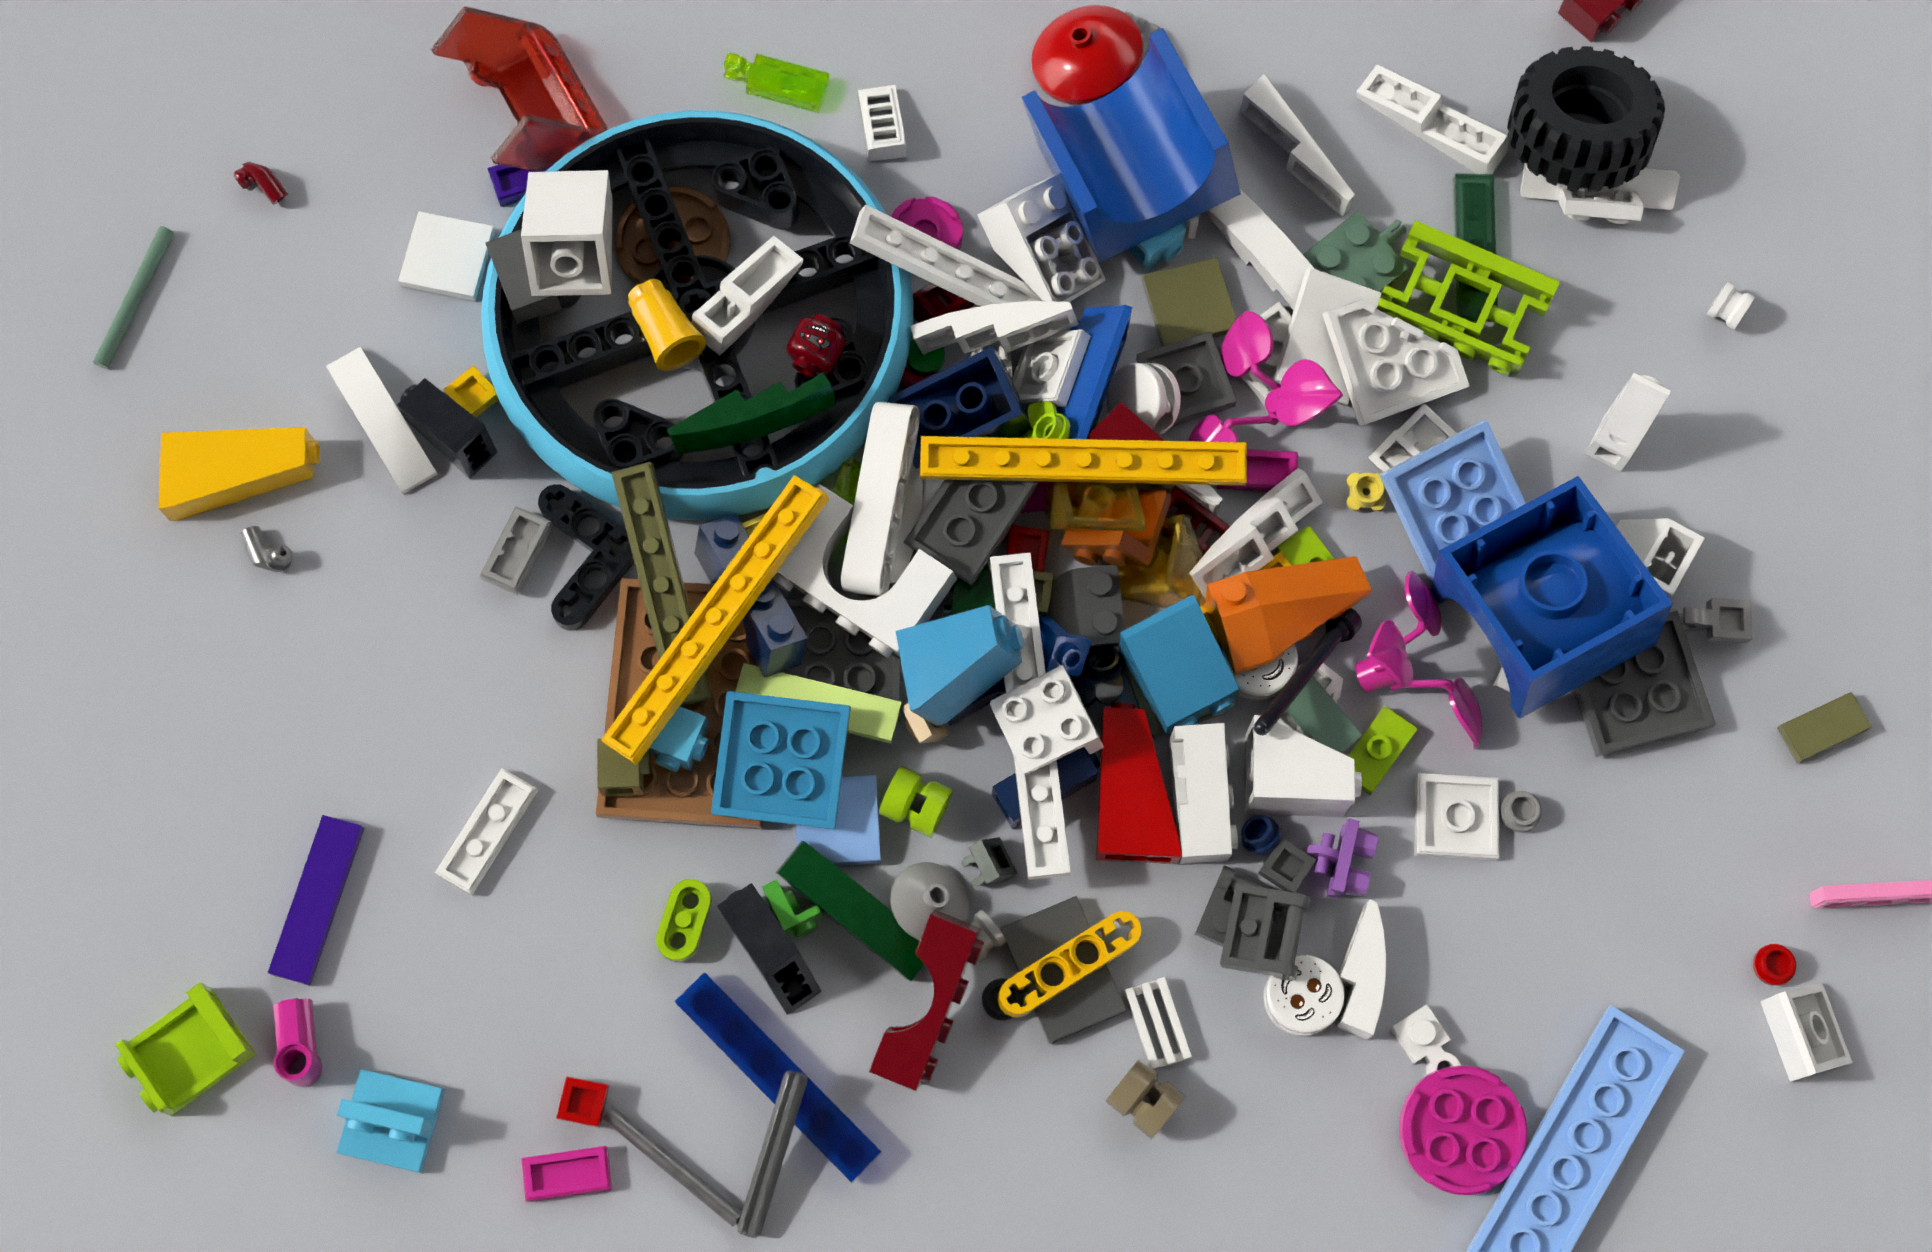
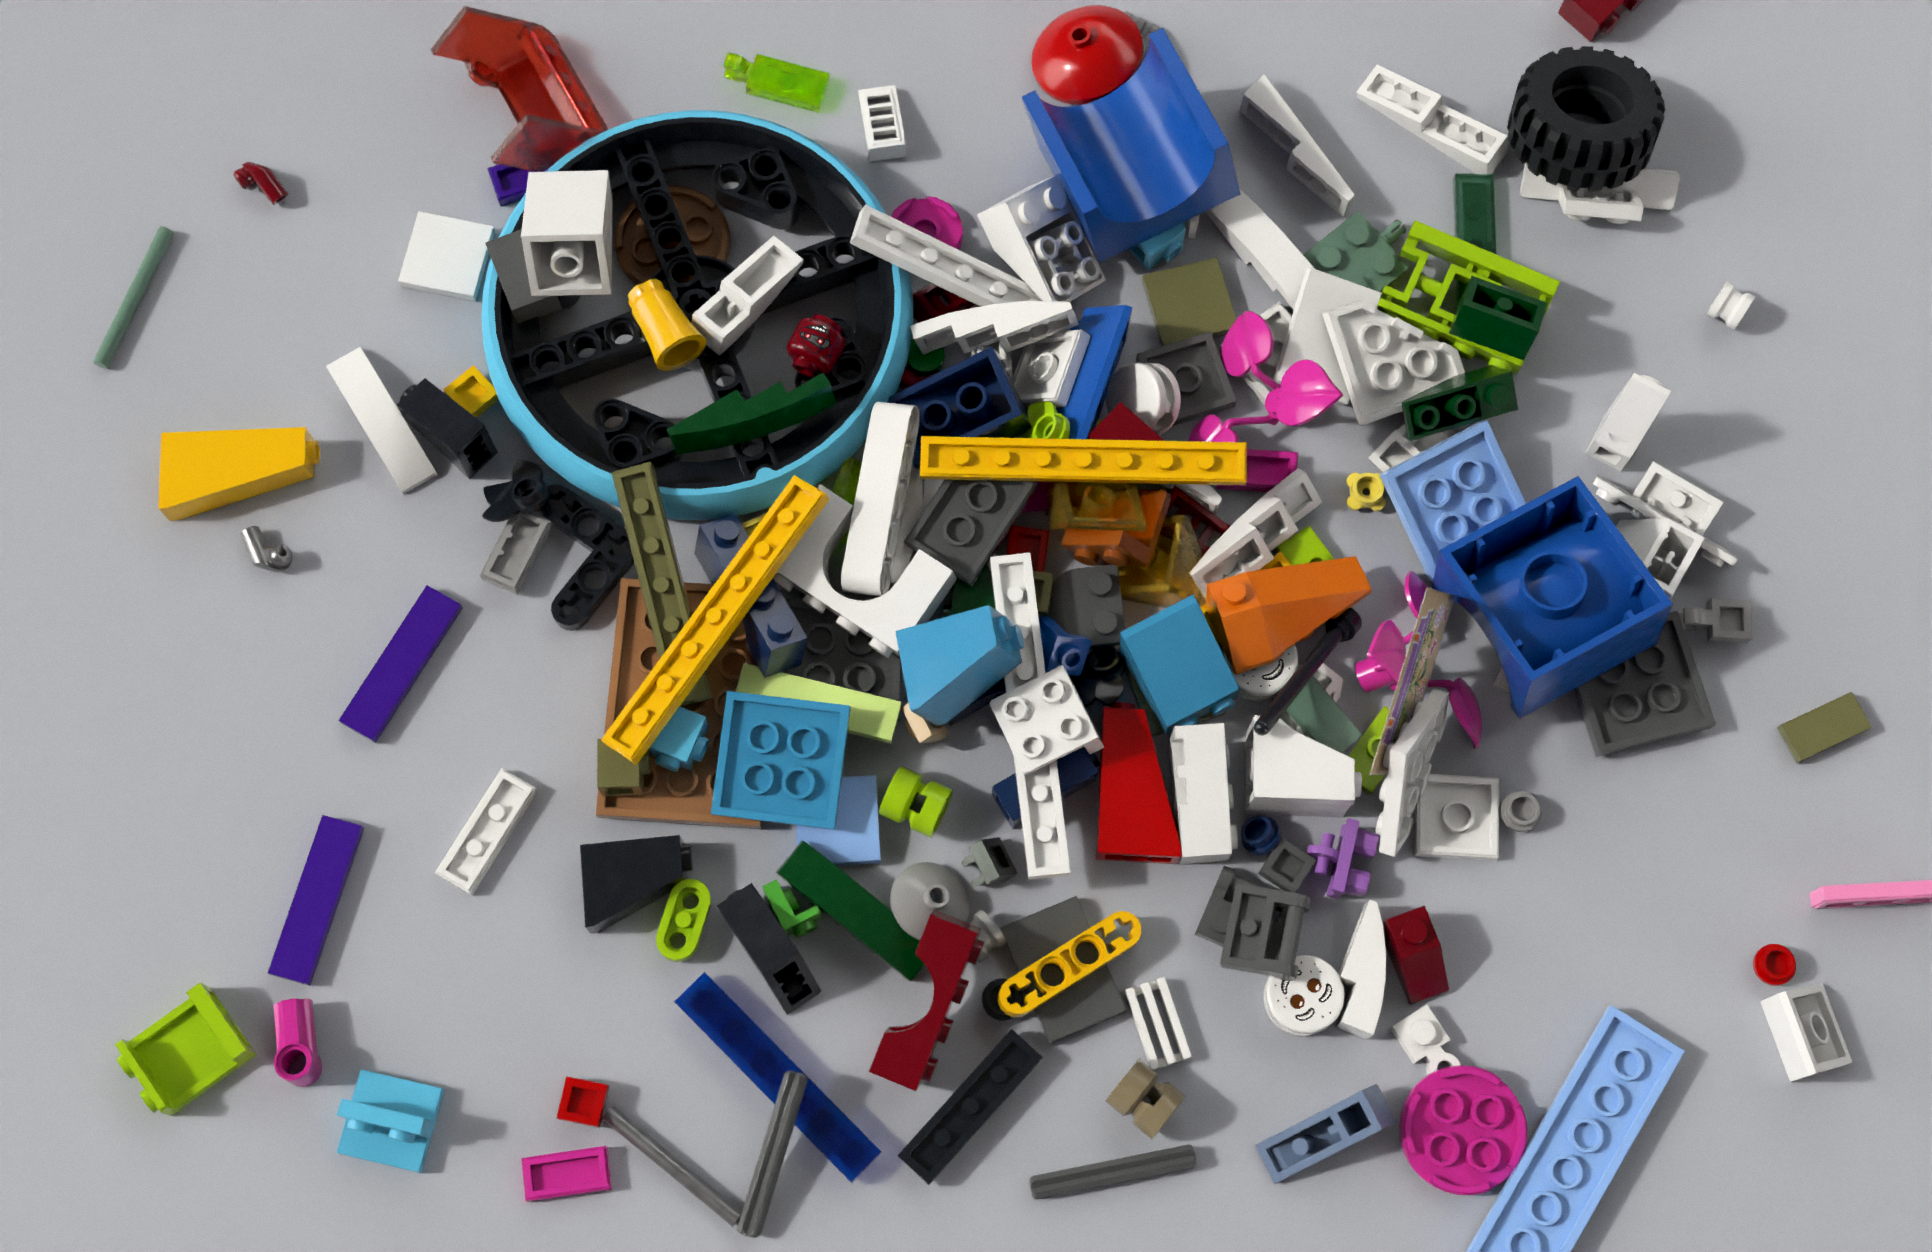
(400, 664): none -> dark purple tile
(521, 495): none -> black plate
(629, 876): none -> black slope
(970, 1107): none -> black plate
(1112, 1171): none -> dark grey axle
(1325, 1133): none -> sand blue slope
(1409, 770): none -> white plate
(1416, 669): none -> sticker
(1416, 954): none -> dark red slope
(1460, 402): none -> dark green slope
(1498, 318): none -> dark green brick
(1672, 497): none -> white bracket

